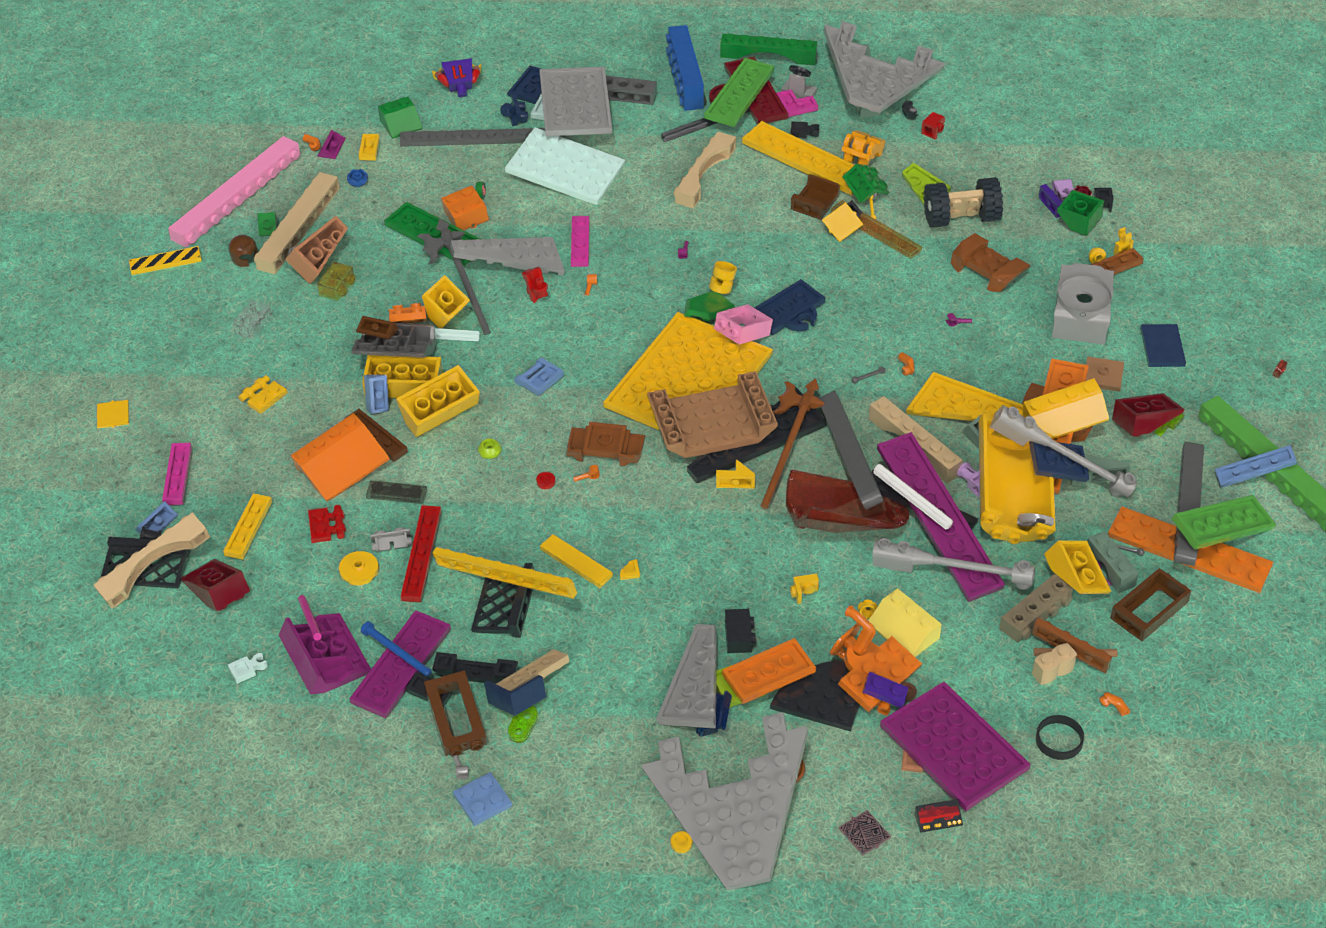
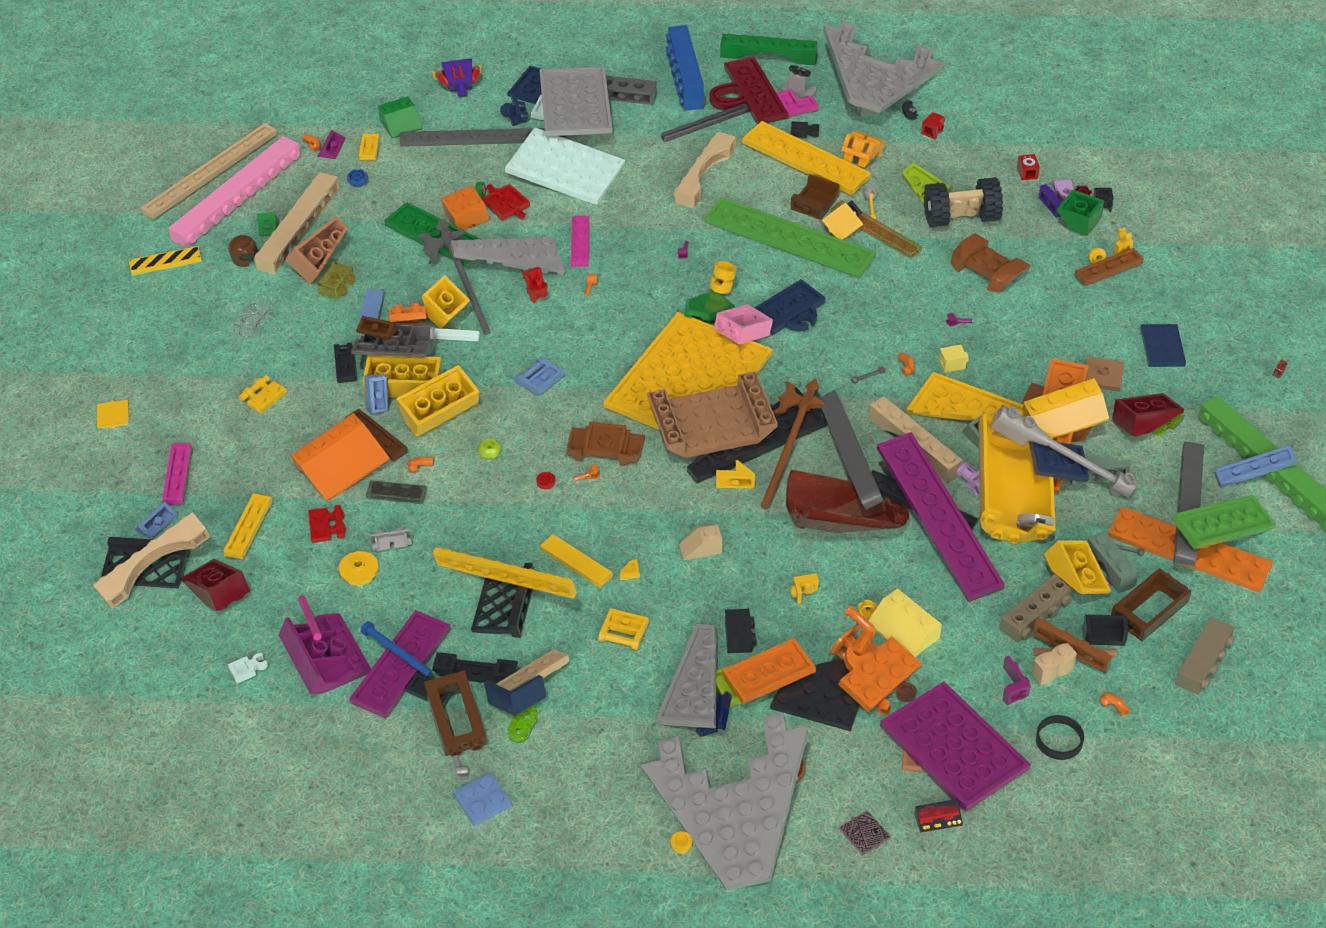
(149, 534): black bush -> none
(208, 171): none -> tan plate
(344, 363): none -> black plate
(372, 303): none -> medium blue tile
(419, 461): none -> orange arm
(421, 553): red plate -> none
(506, 201): none -> red plate
(624, 623): none -> yellow plate
(701, 542): none -> tan slope
(739, 92): bright green plate -> none
(790, 237): none -> bright green plate
(865, 182): green bracket -> none
(885, 689): dark purple plate -> none
(904, 557): light grey bar -> none
(914, 497): white axle -> none
(953, 358): none -> light yellow brick
(1021, 686): none -> magenta bracket
(1028, 167): none -> red brick
(1082, 320): light grey piece -> none
(1105, 629): none -> black panel
(1205, 655): none -> dark tan brick

